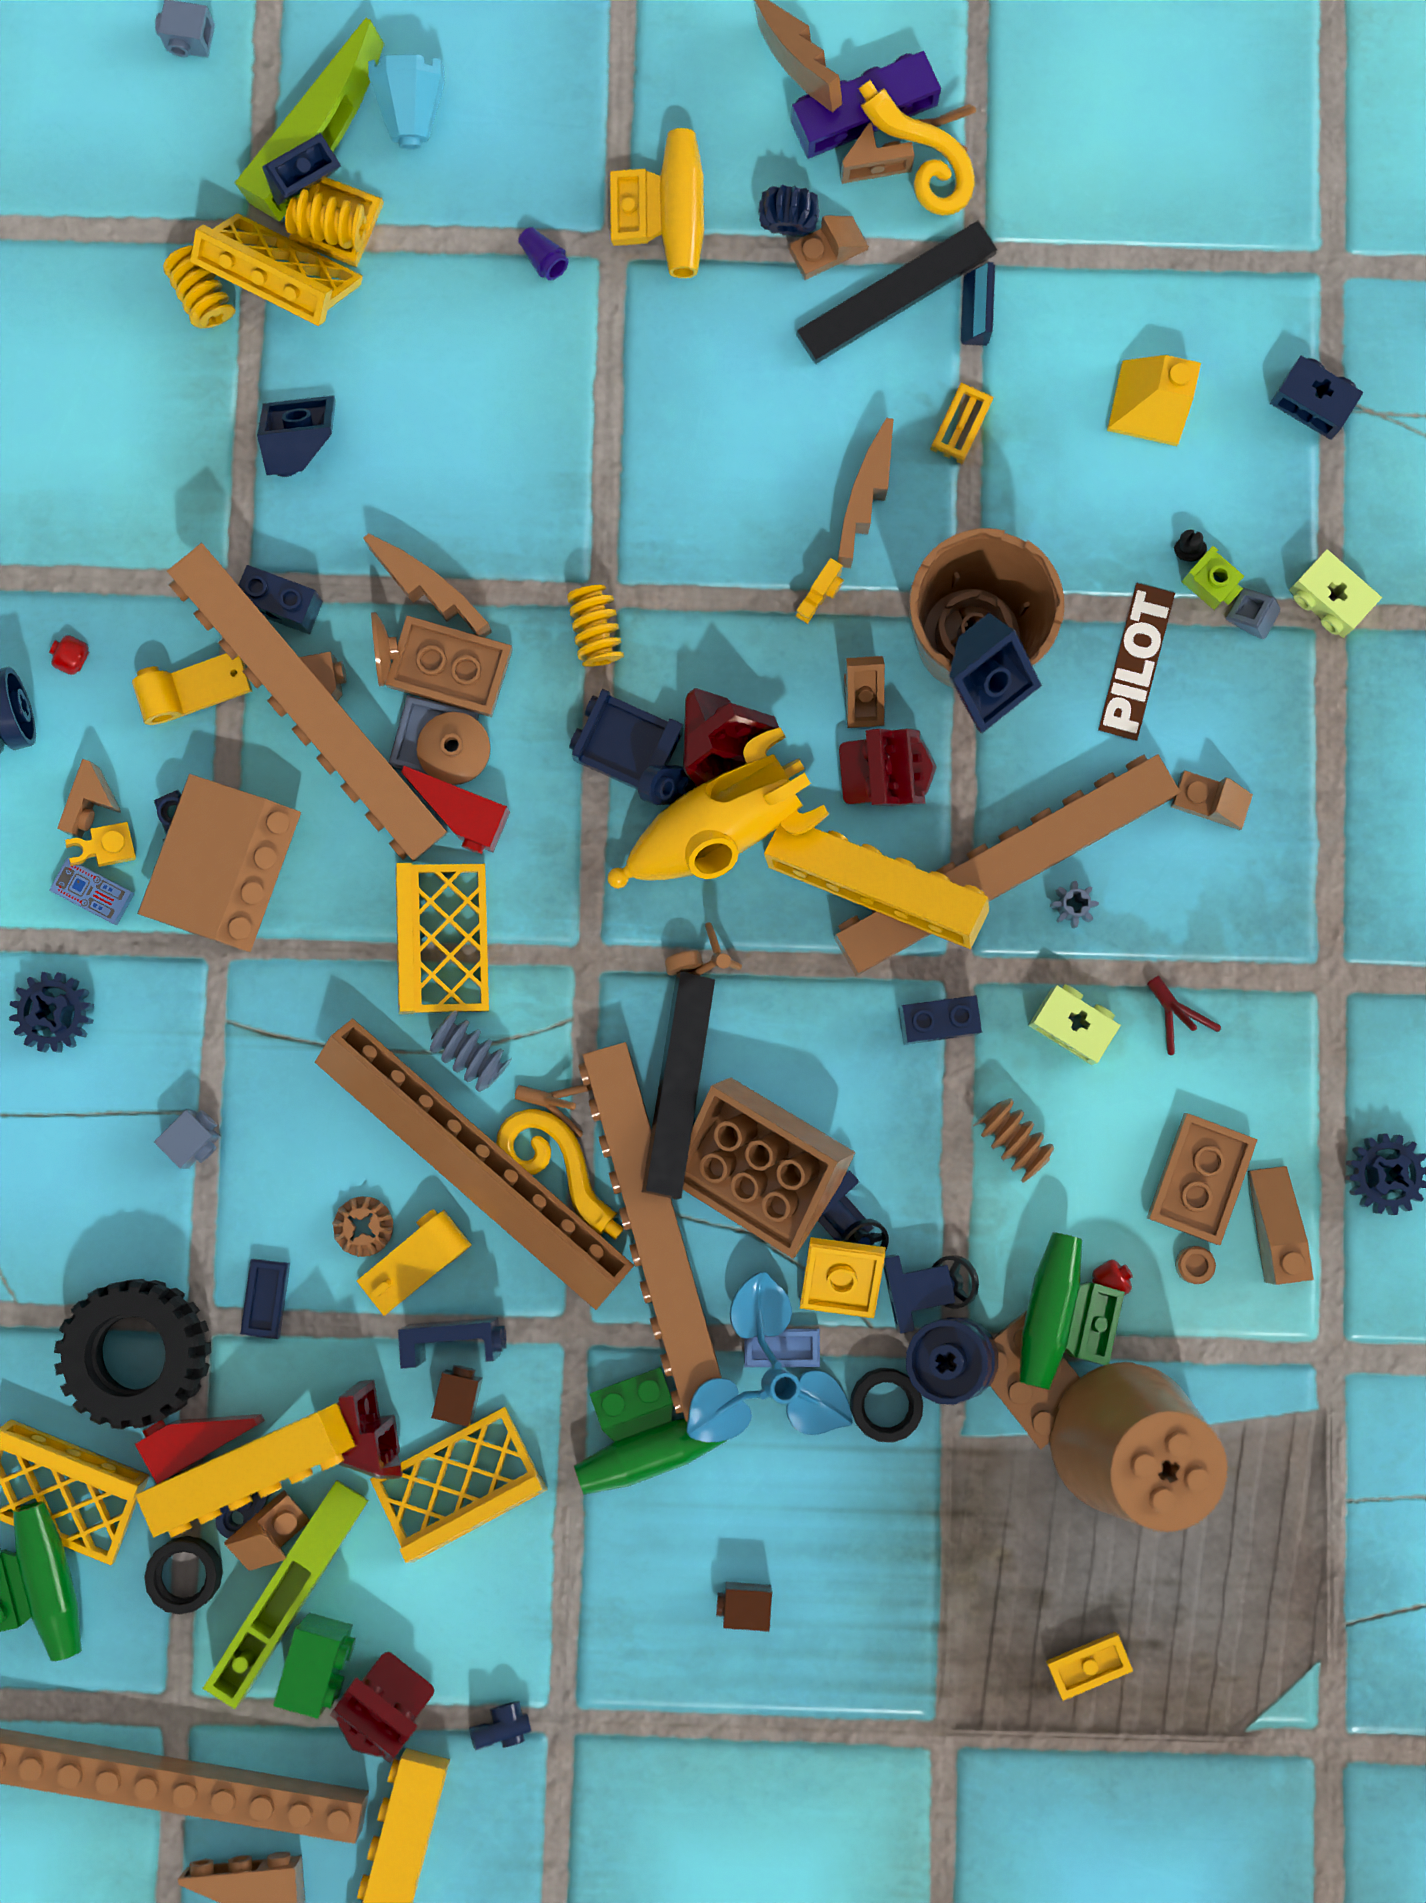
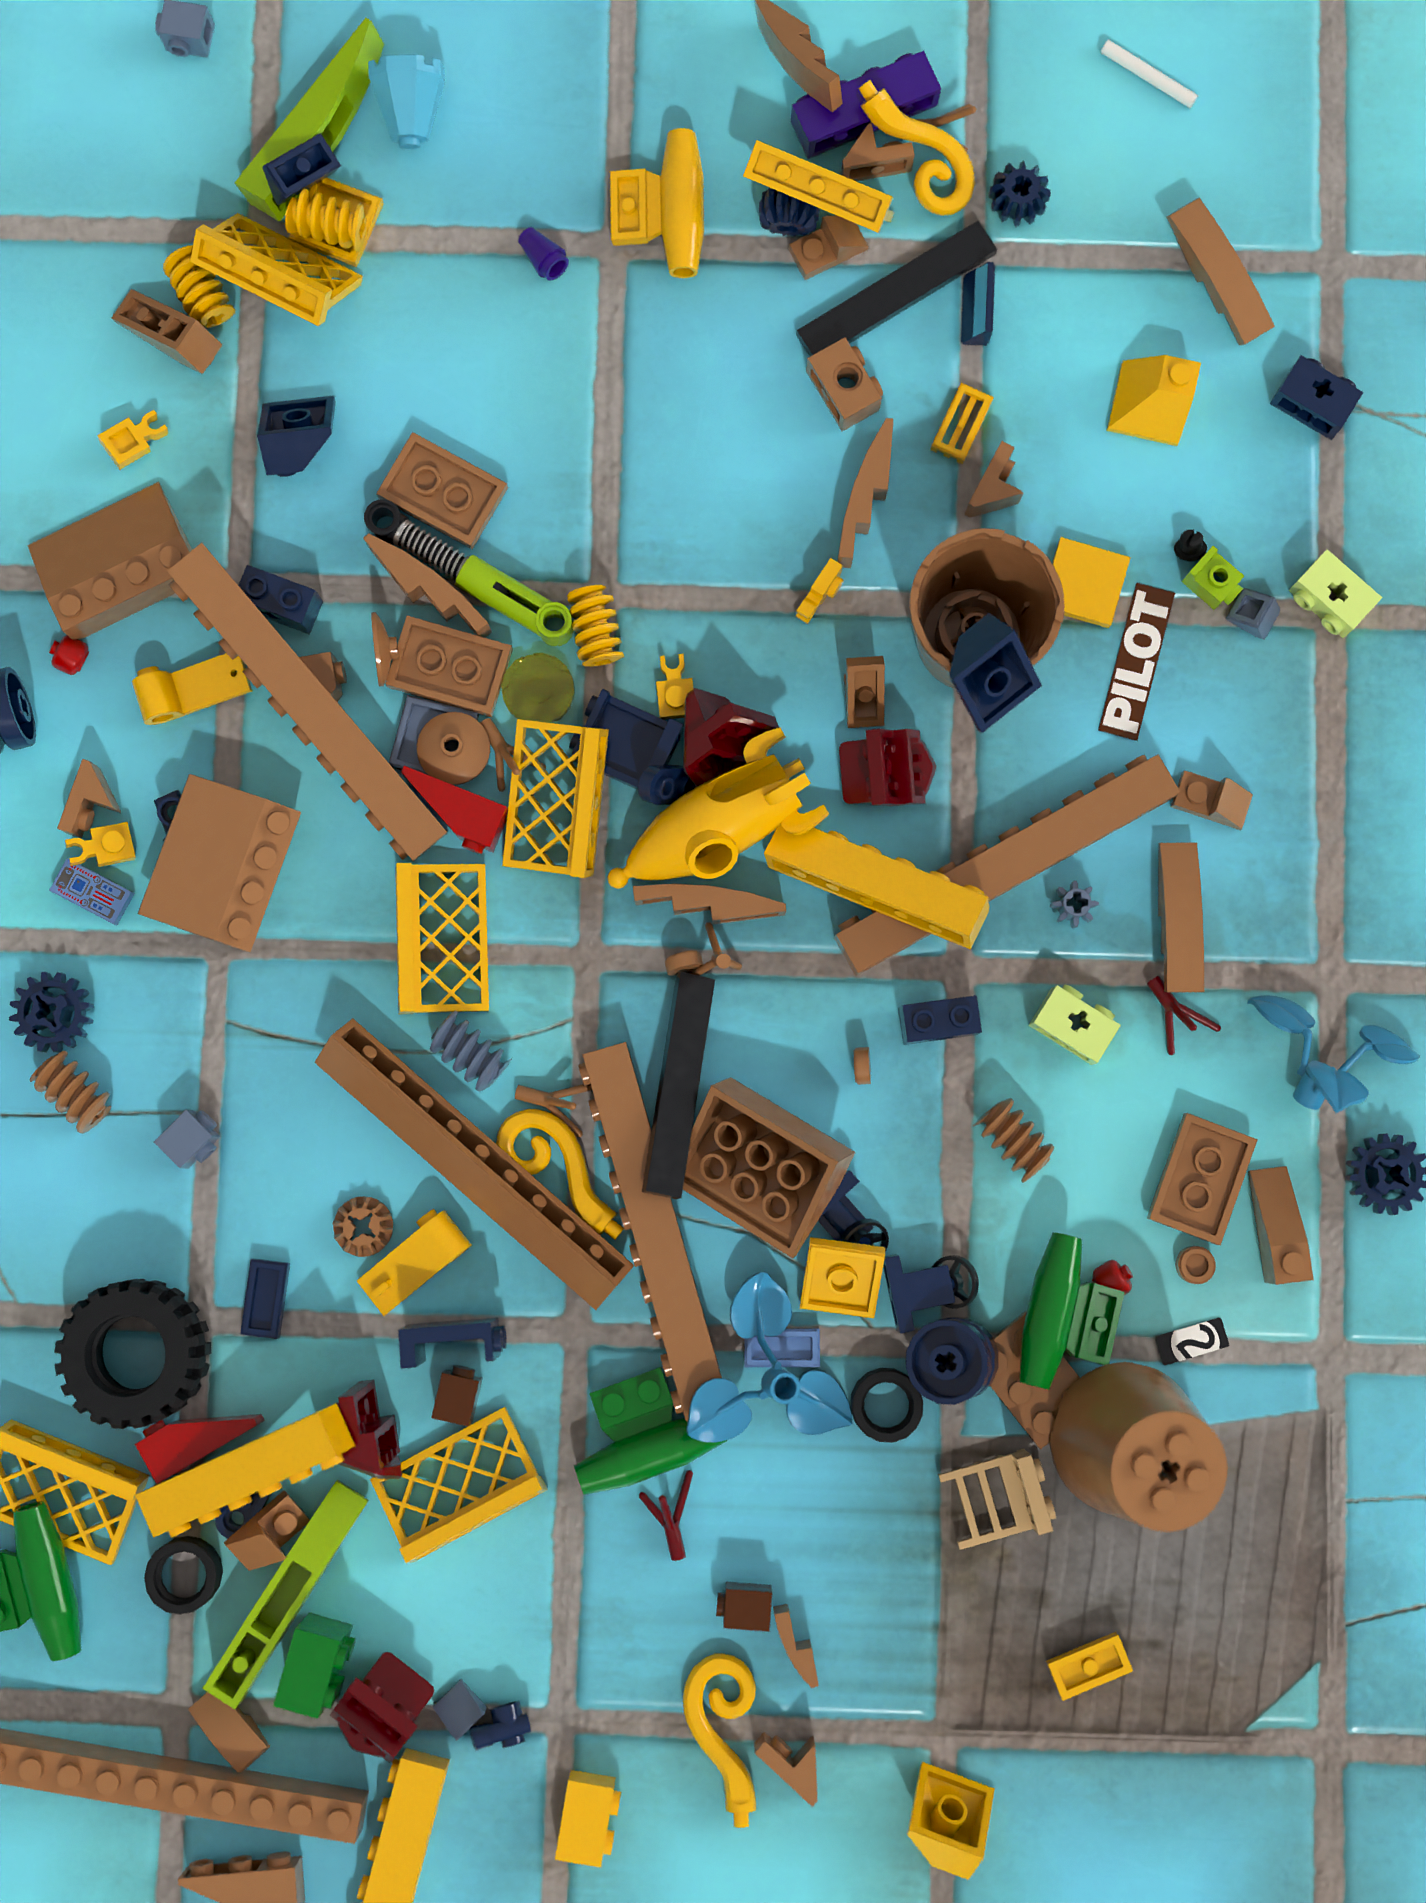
(70, 1092): none -> medium nougat piece
(111, 562): none -> medium nougat slope
(129, 441): none -> yellow plate
(168, 330): none -> medium nougat slope
(229, 1731): none -> medium nougat slope
(442, 490): none -> medium nougat plate
(459, 1709): none -> sand blue slope
(472, 574): none -> piece
(502, 751): none -> medium nougat plant
(538, 688): none -> clear yellow tile
(585, 1818): none -> yellow brick
(586, 803): none -> yellow fence
(670, 1524): none -> dark red plant
(673, 691): none -> yellow plate
(724, 903): none -> medium nougat slope
(738, 1784): none -> yellow plant
(796, 1771): none -> medium nougat slope
(798, 1652): none -> medium nougat slope
(819, 186): none -> yellow fence
(845, 404): none -> medium nougat brick
(862, 1065): none -> medium nougat tile
(950, 1820): none -> yellow slope
(992, 492): none -> medium nougat slope
(1013, 204): none -> dark blue gear
(1023, 1491): none -> tan plate
(1090, 580): none -> yellow tile
(1149, 74): none -> white bar
(1181, 917): none -> medium nougat slope
(1192, 1341): none -> sticker
(1221, 271): none -> medium nougat slope
(1319, 1079): none -> dark azure plant

